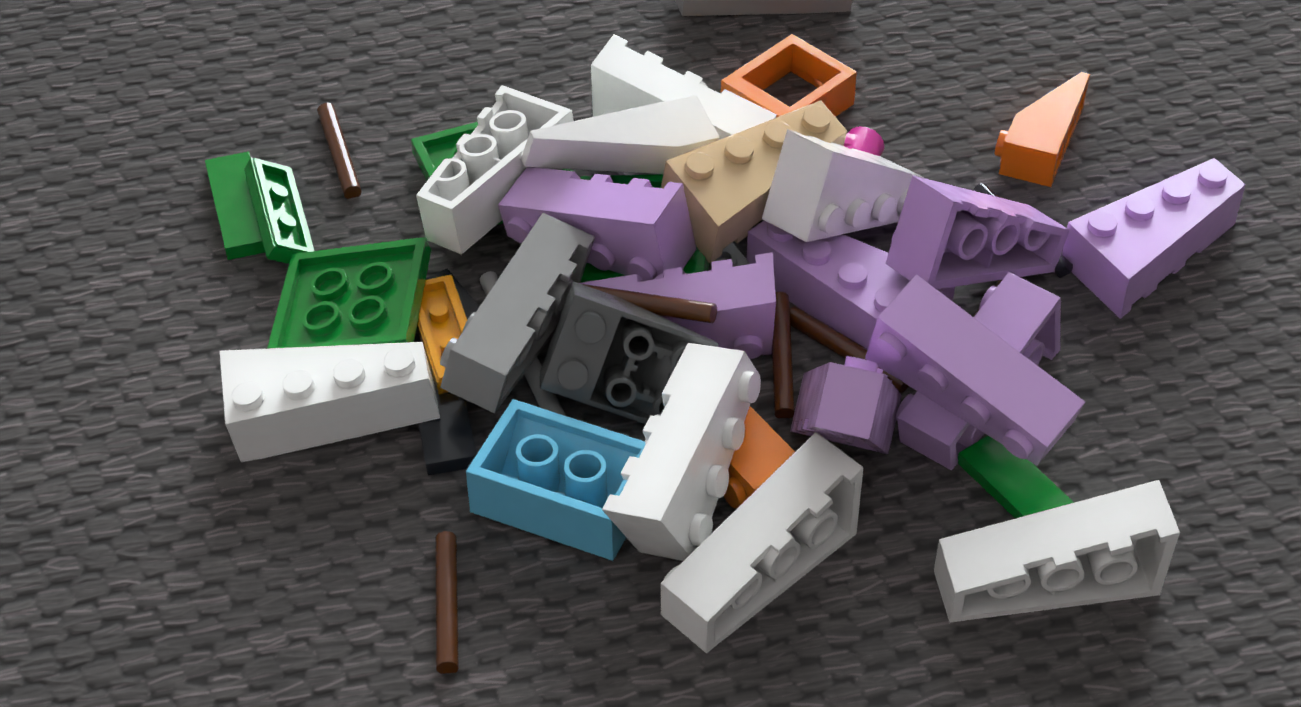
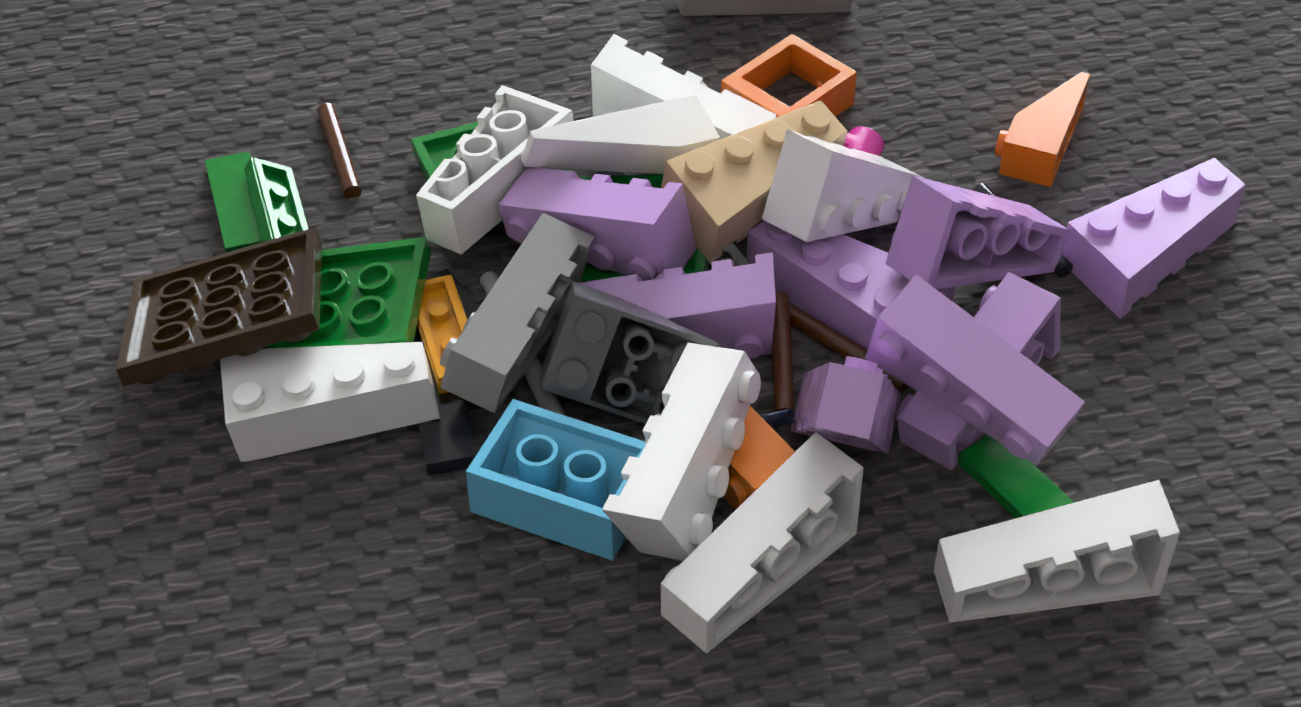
(222, 307): none -> dark brown plate
(446, 603): reddish brown bar -> none
(667, 306): reddish brown bar -> none
(778, 414): none -> dark blue leg

